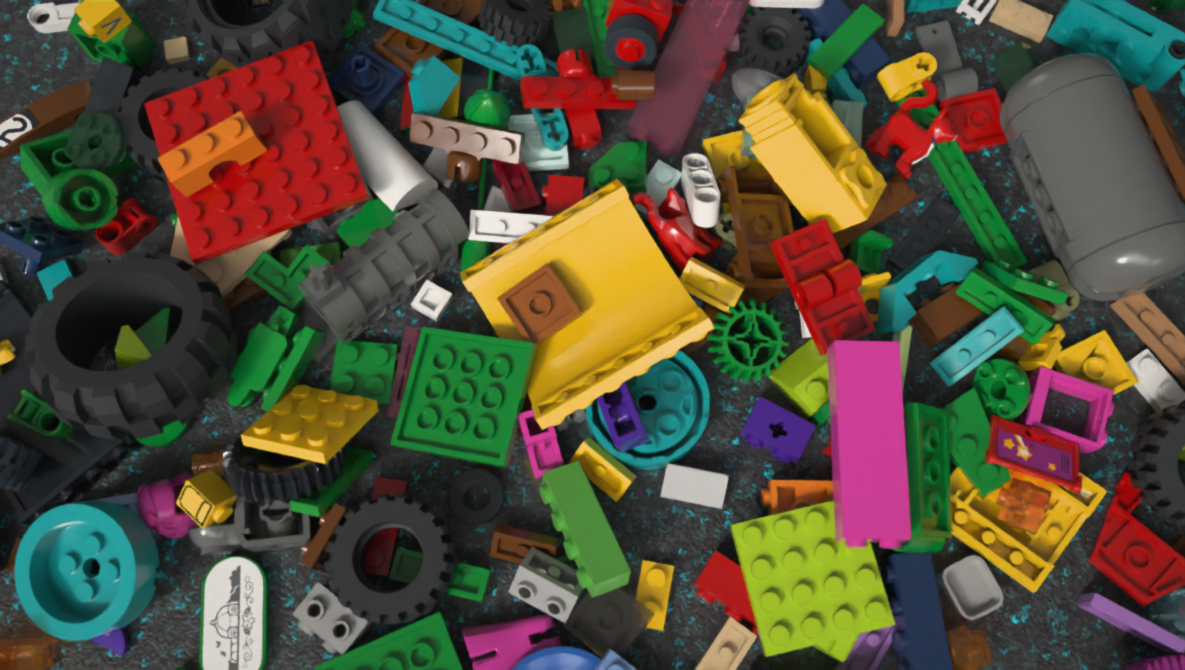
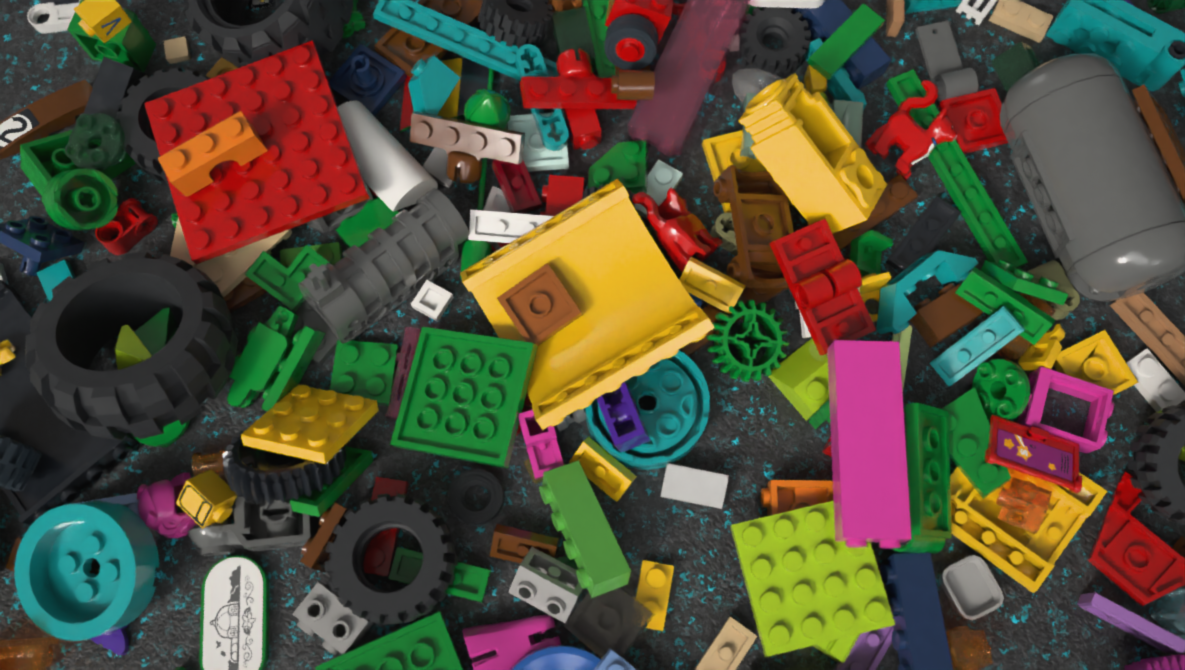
(37, 415): green piece -> none
(700, 190): white beam -> none
(724, 583): red brick -> none
(793, 431): dark purple brick -> none
(906, 76): yellow piece -> none

